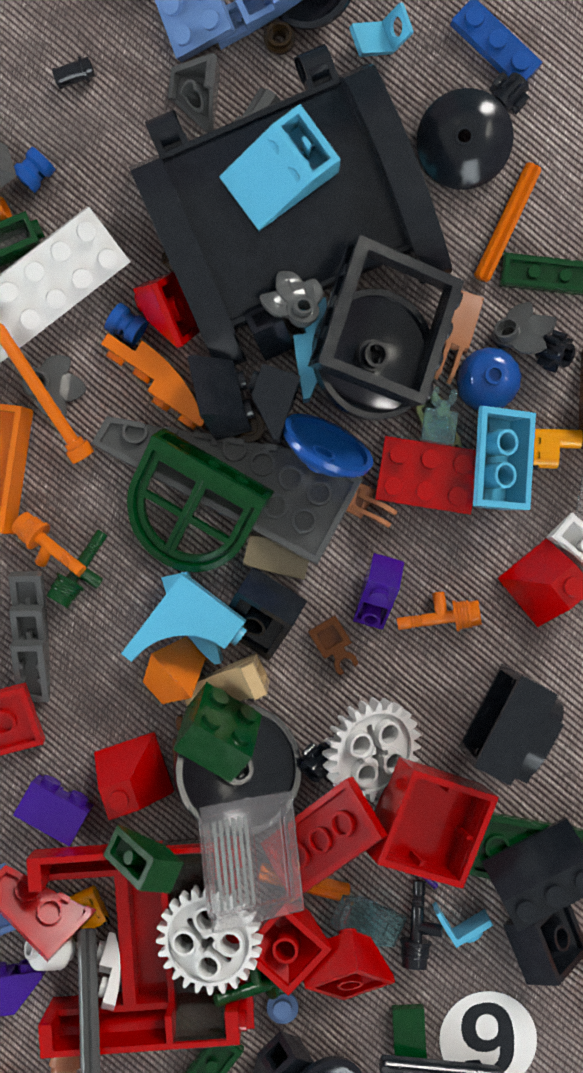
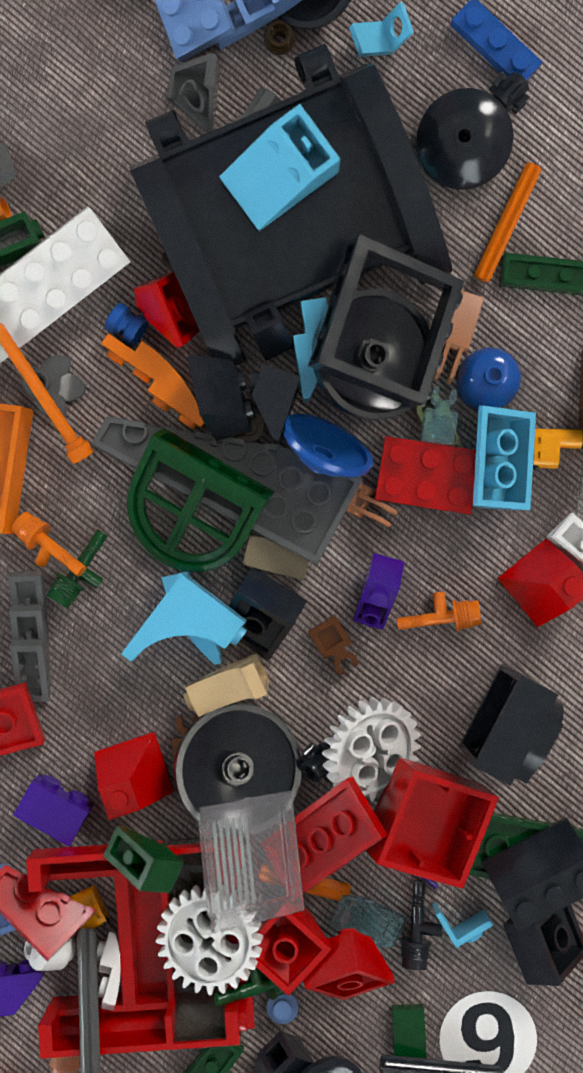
(33, 169): blue wheel -> none
(73, 72): black pin -> none
(174, 671): orange slope -> none
(218, 732): dark green brick -> none
(291, 297): dark grey plate -> none
(523, 330): dark grey plate -> none
(558, 353): black gear -> none

